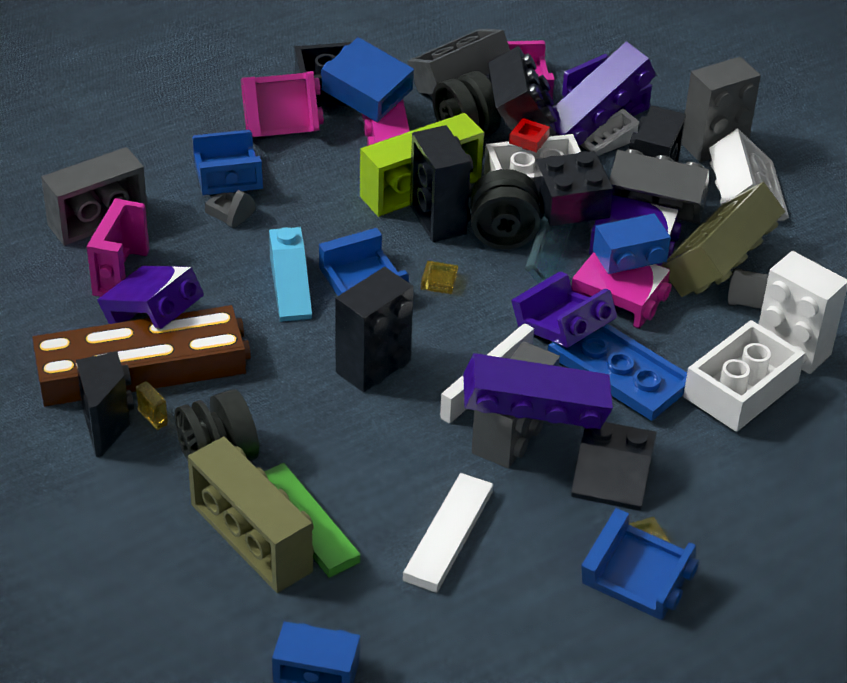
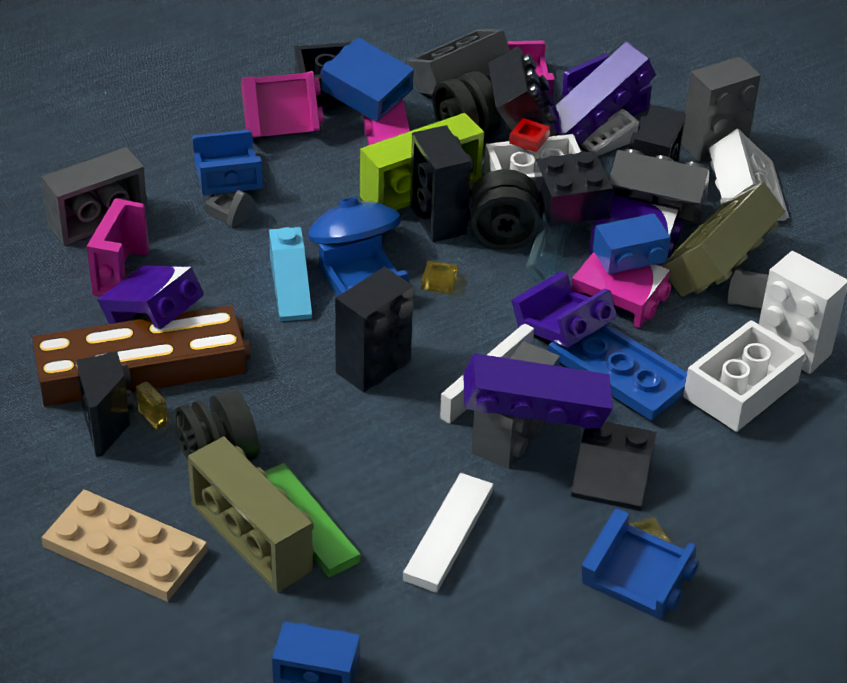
(125, 545): none -> tan plate
(353, 221): none -> blue dish

